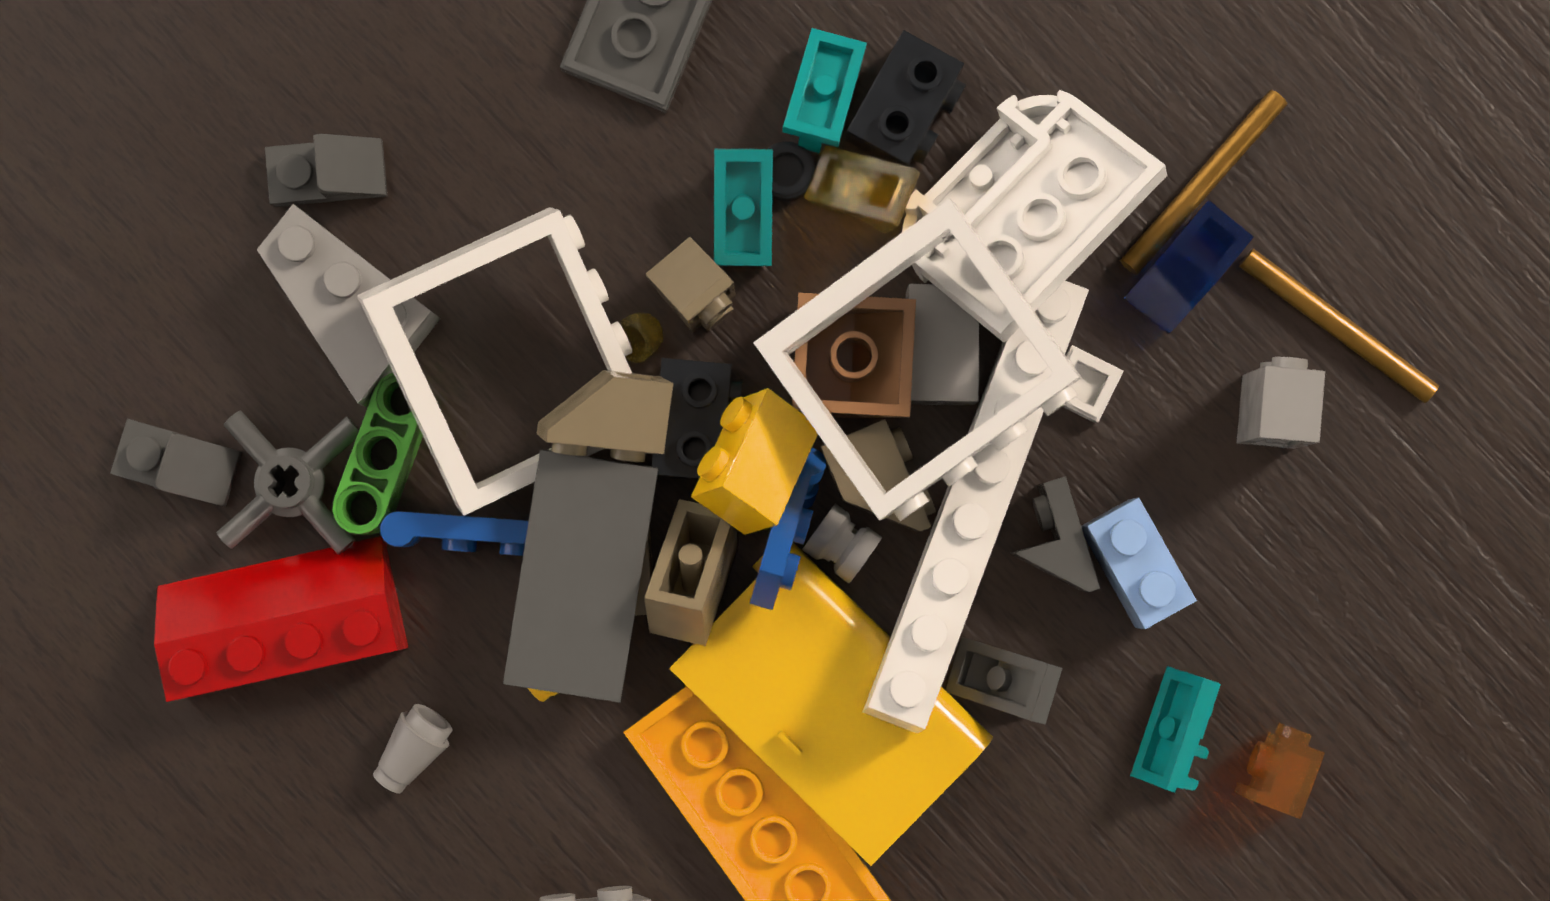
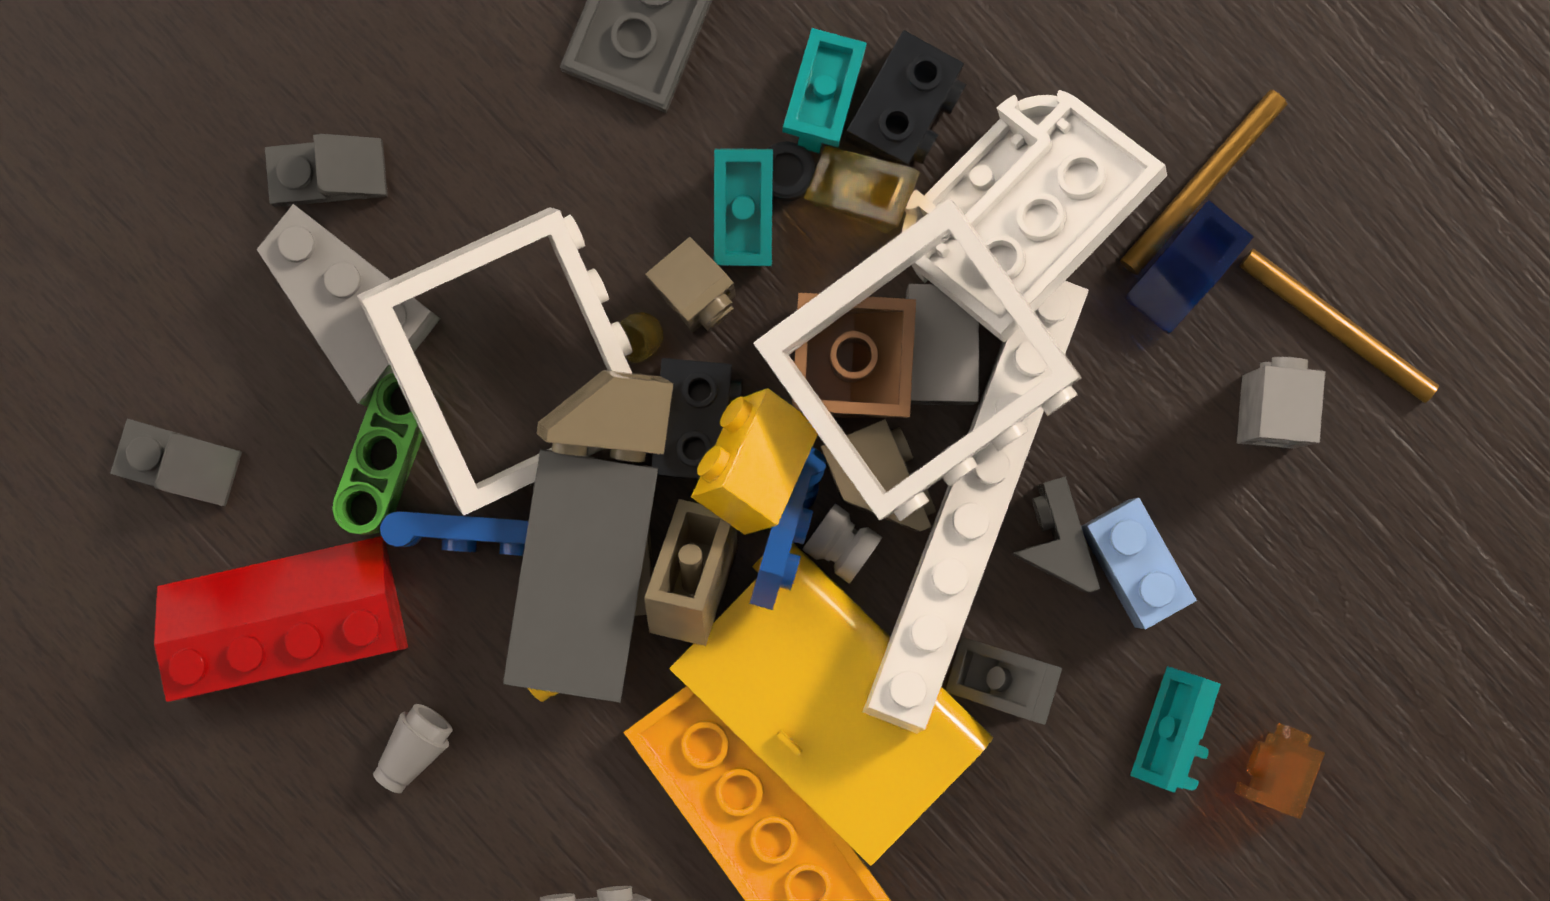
(269, 482): dark grey bar -> none
(1094, 387): white tile -> none

